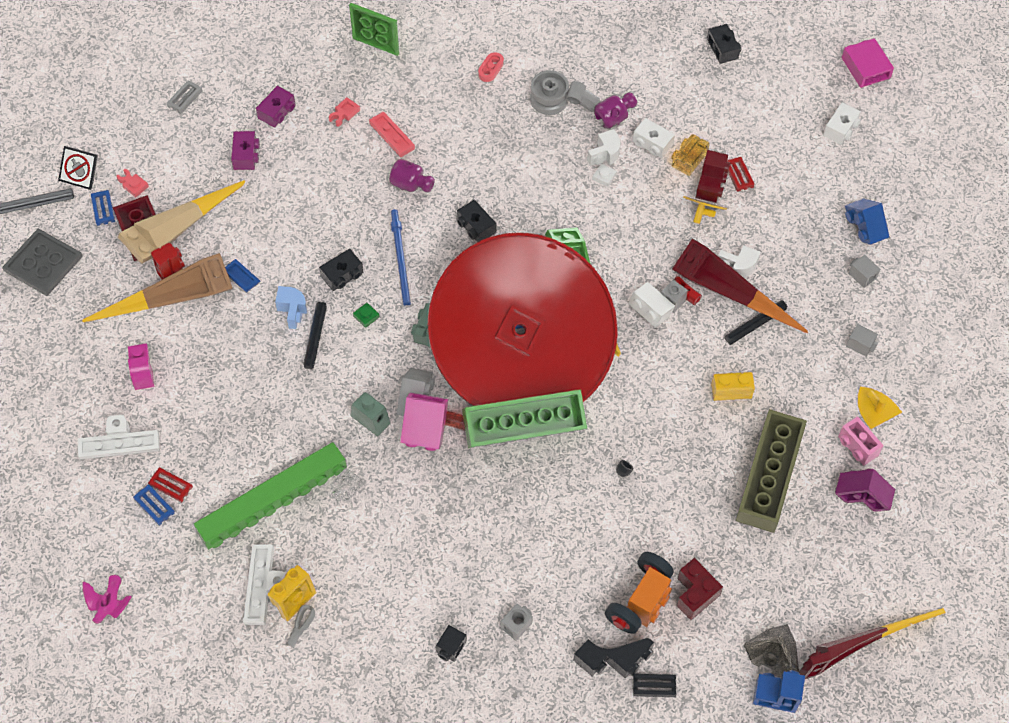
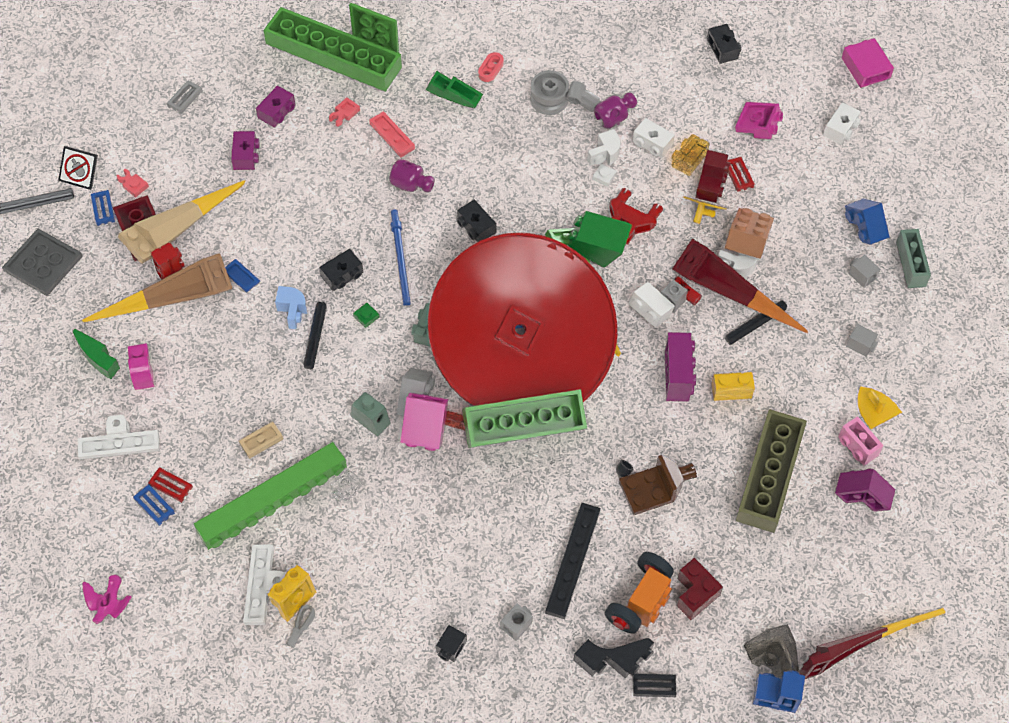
(97, 354): none -> green slope
(261, 440): none -> tan plate
(333, 49): none -> bright green brick
(454, 90): none -> green slope
(572, 561): none -> black plate
(599, 237): none -> green slope
(640, 221): none -> red connector
(655, 485): none -> reddish brown plate
(679, 366): none -> magenta brick
(749, 232): none -> nougat brick
(759, 119): none -> dark pink plate
(913, 258): none -> sand green brick

